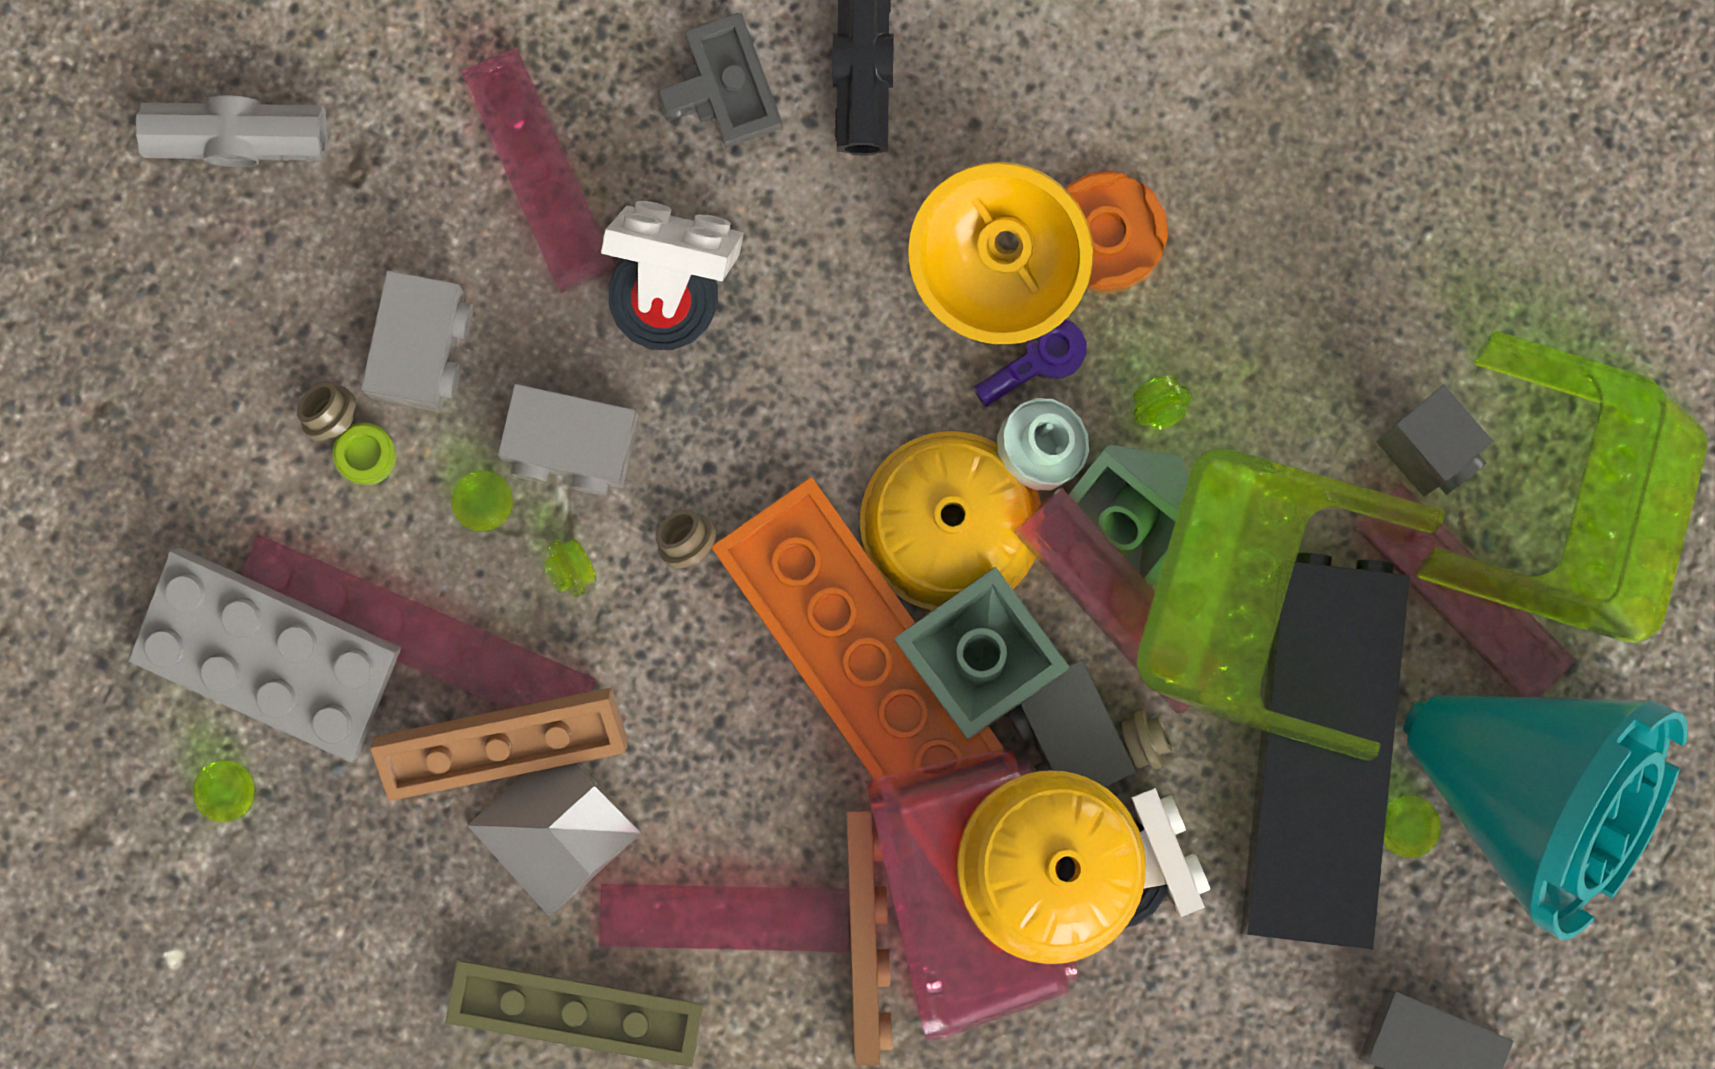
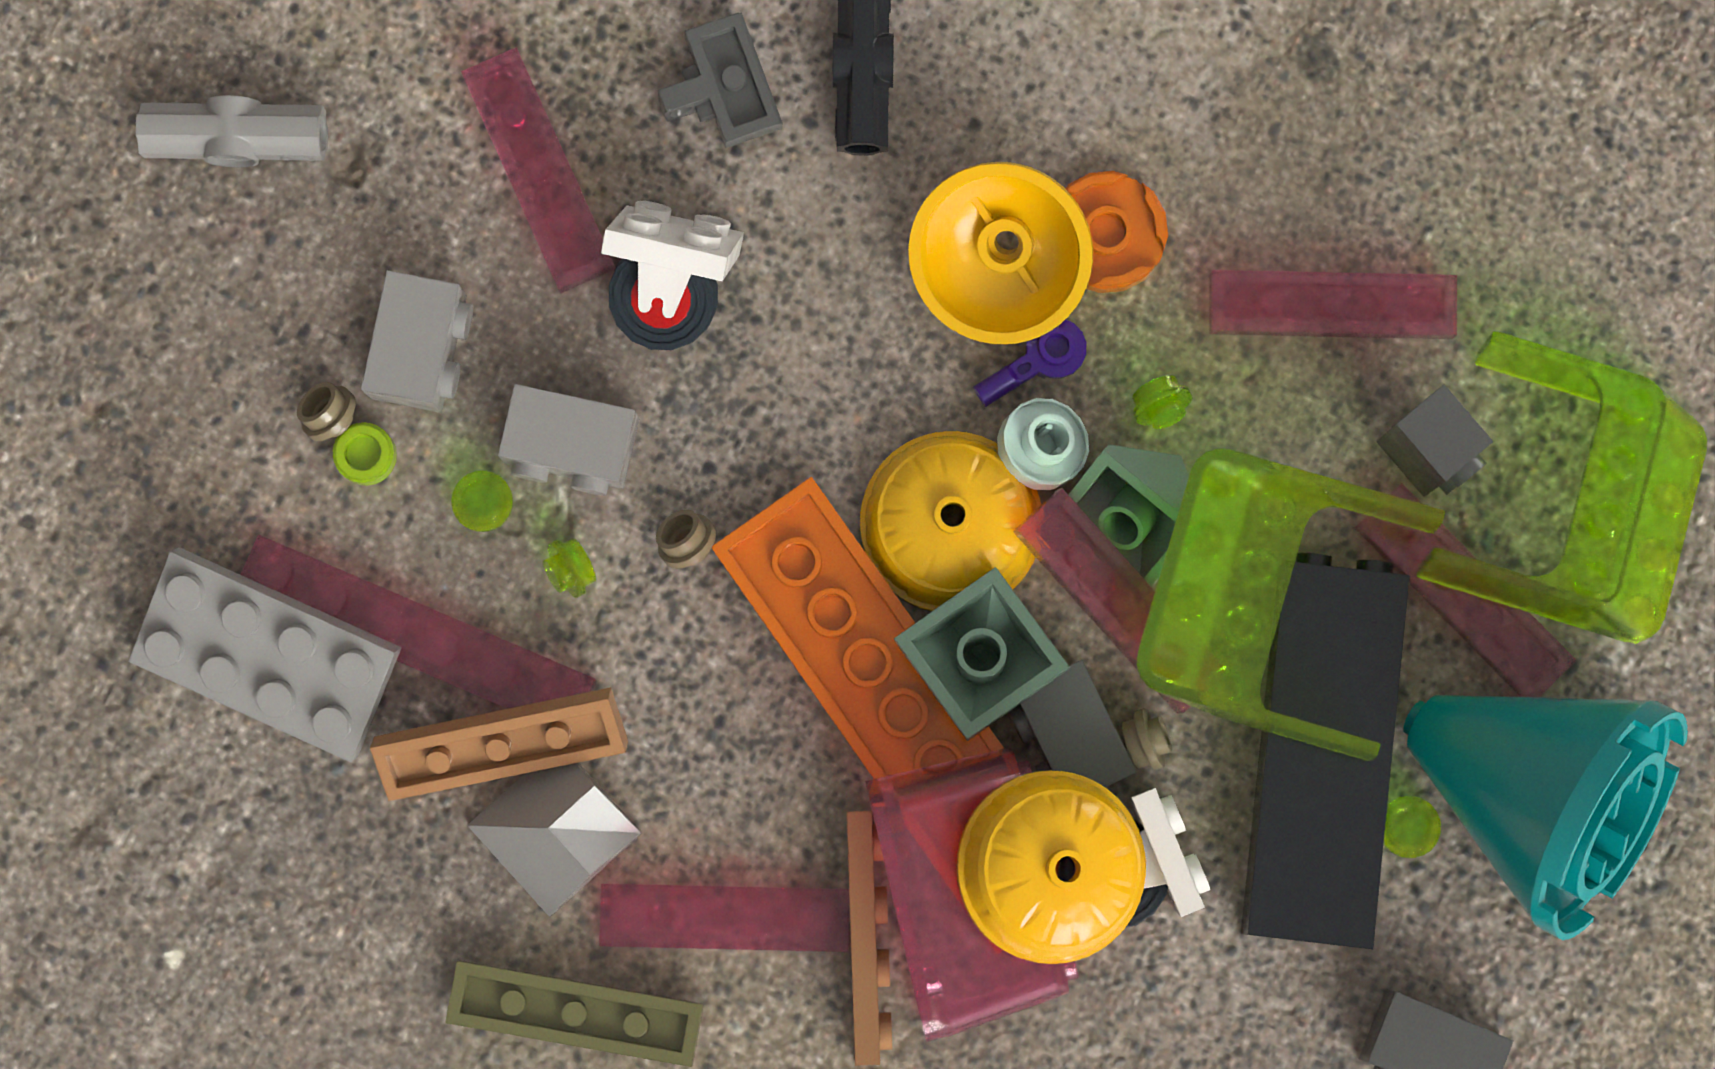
(224, 791): clear neon green plate -> none
(1333, 304): none -> clear pink plate

